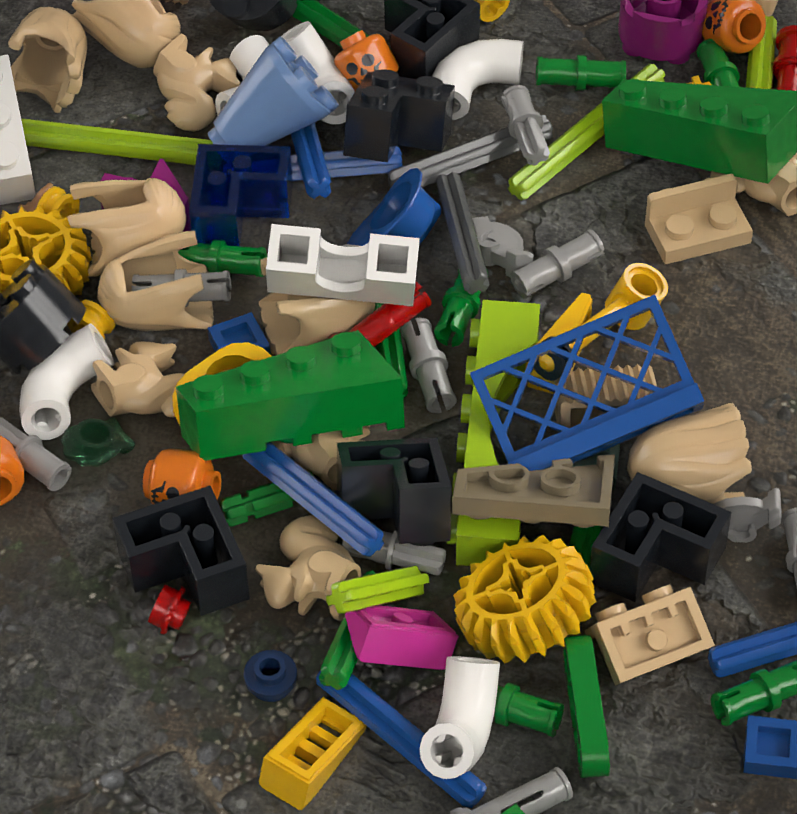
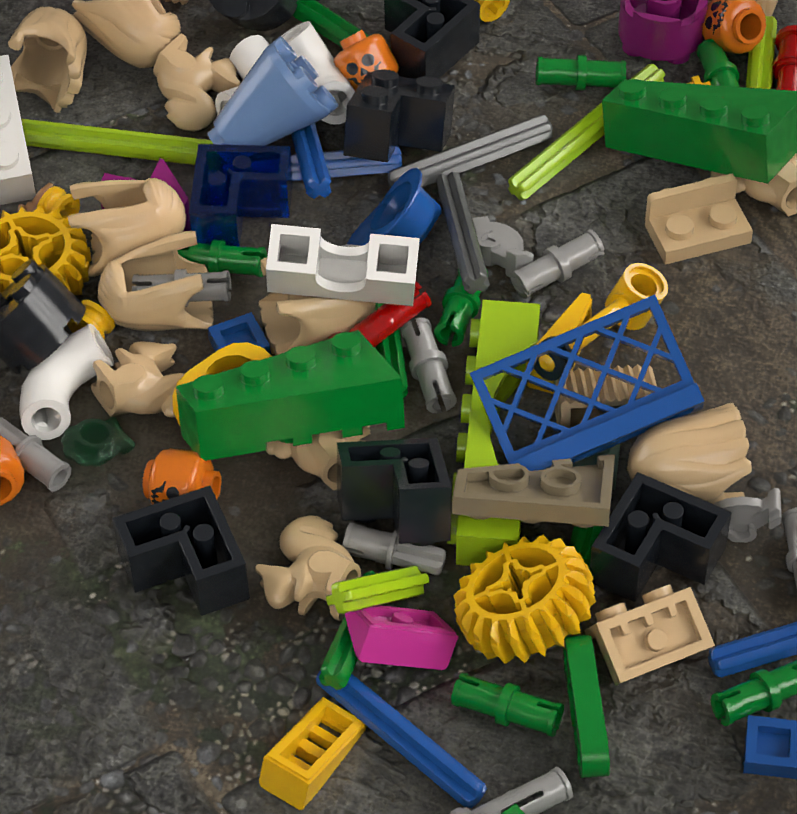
(169, 609): red plate -> none
(258, 502): green axle -> none
(270, 687): dark blue plate -> none
(317, 499): blue axle -> none
(463, 718): white cylinder -> none
(477, 65): white cylinder -> none
(525, 124): light grey axle -> none

